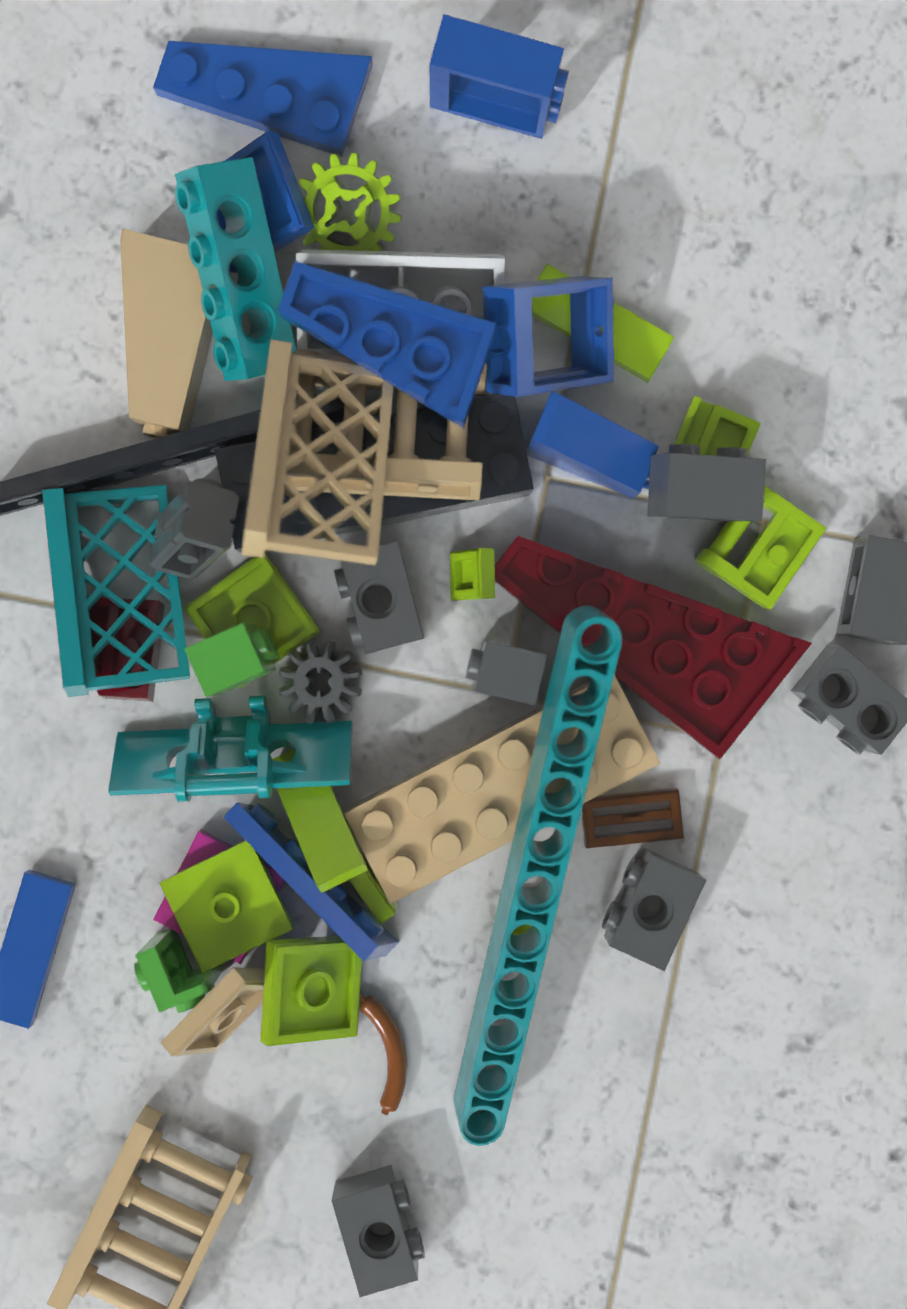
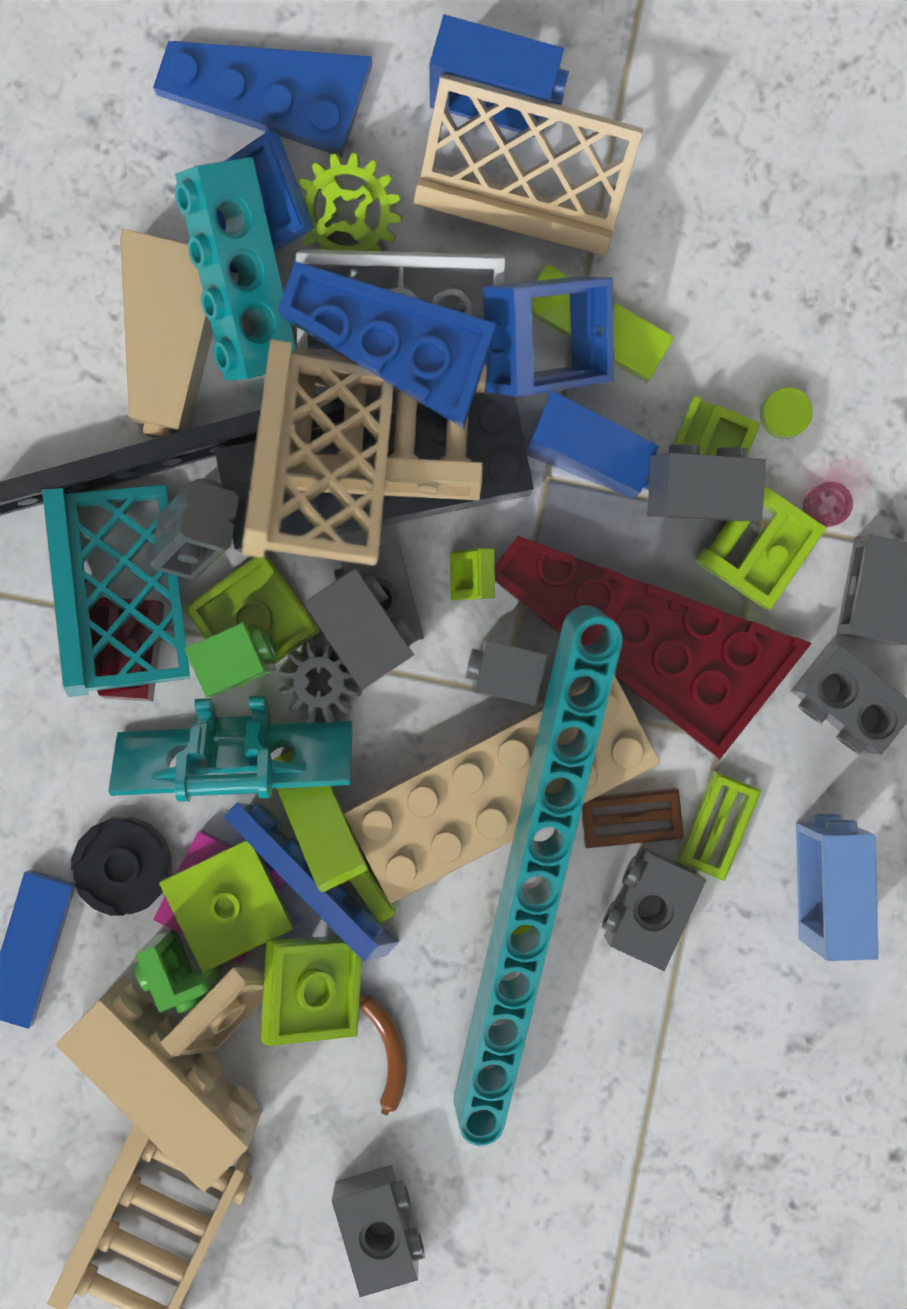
(121, 866): none -> black tile
(173, 1100): none -> tan brick
(361, 628): none -> dark grey brick
(518, 209): none -> tan fence
(700, 820): none -> lime tile
(786, 413): none -> lime tile
(837, 888): none -> medium blue window
(841, 509): none -> clear pink bush

